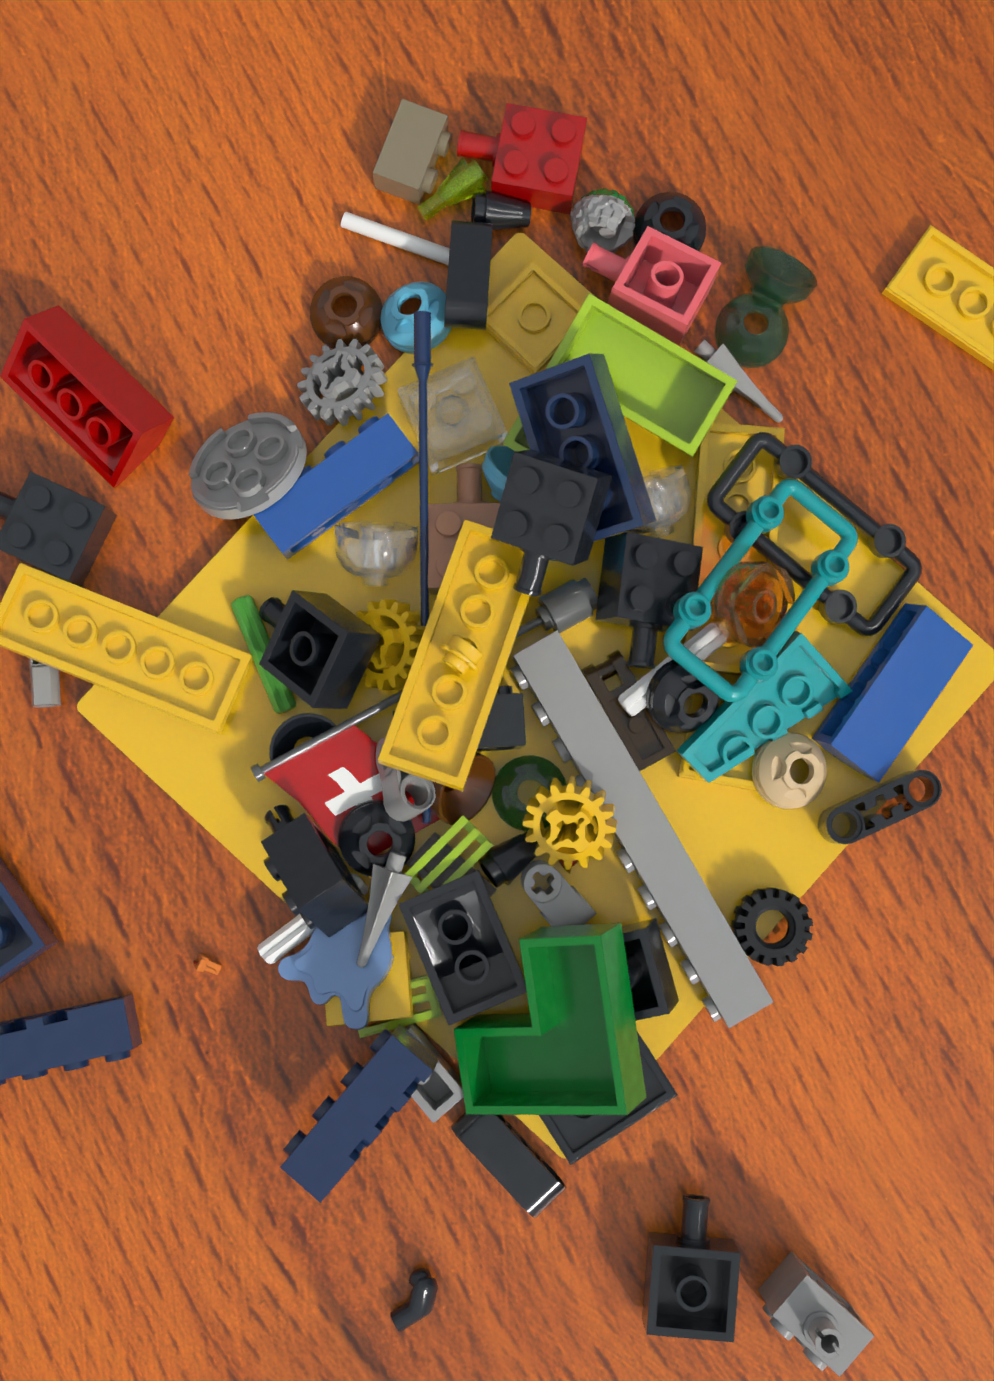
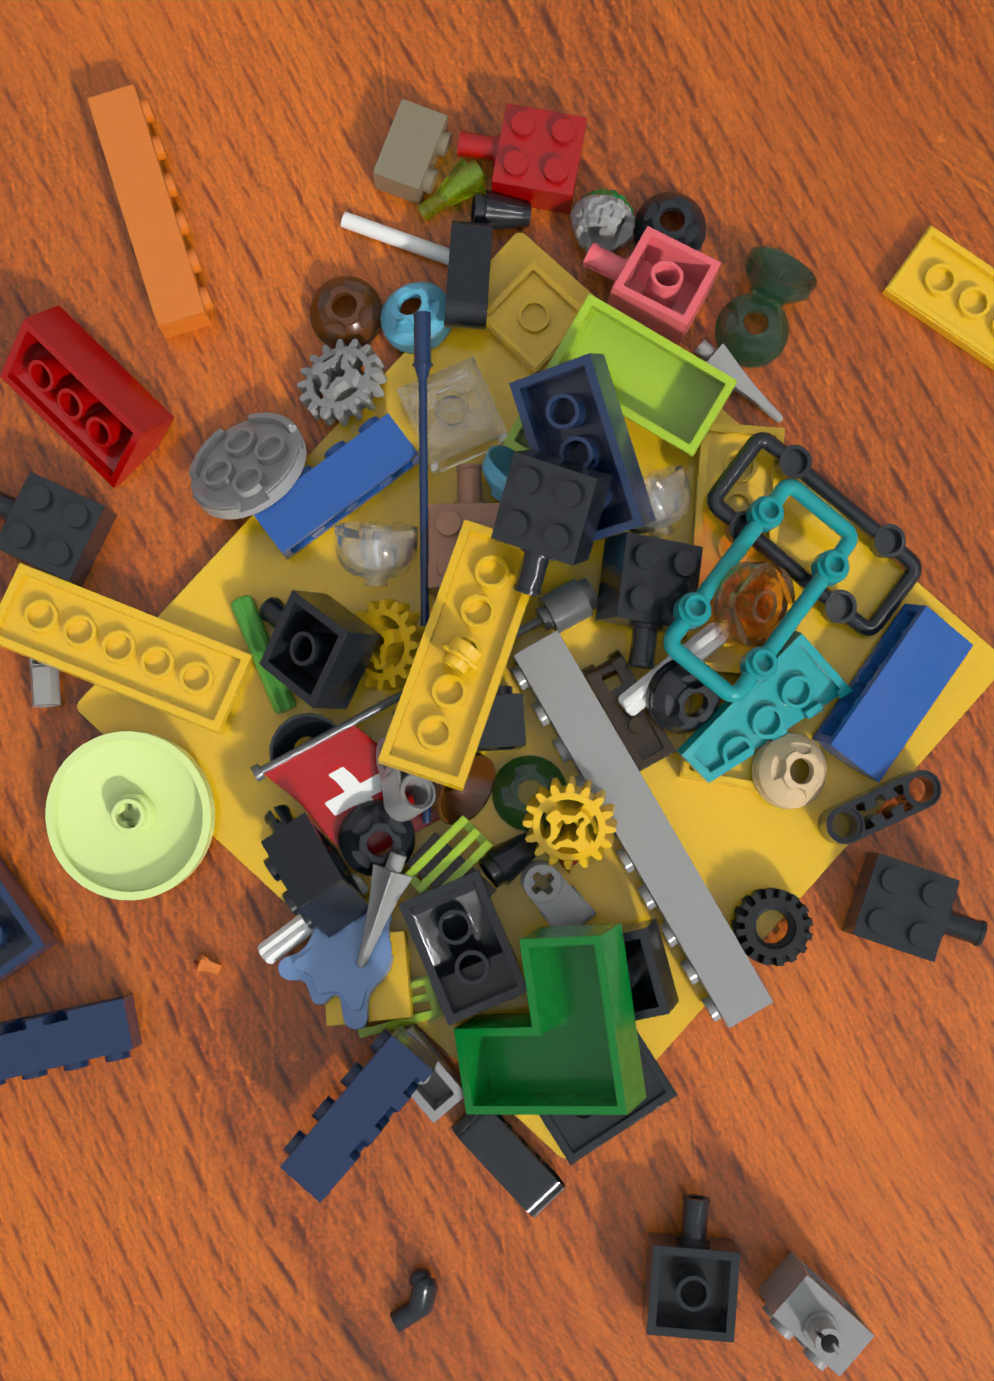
(130, 815): none -> yellowish green dish
(150, 212): none -> orange brick
(908, 908): none -> black brick

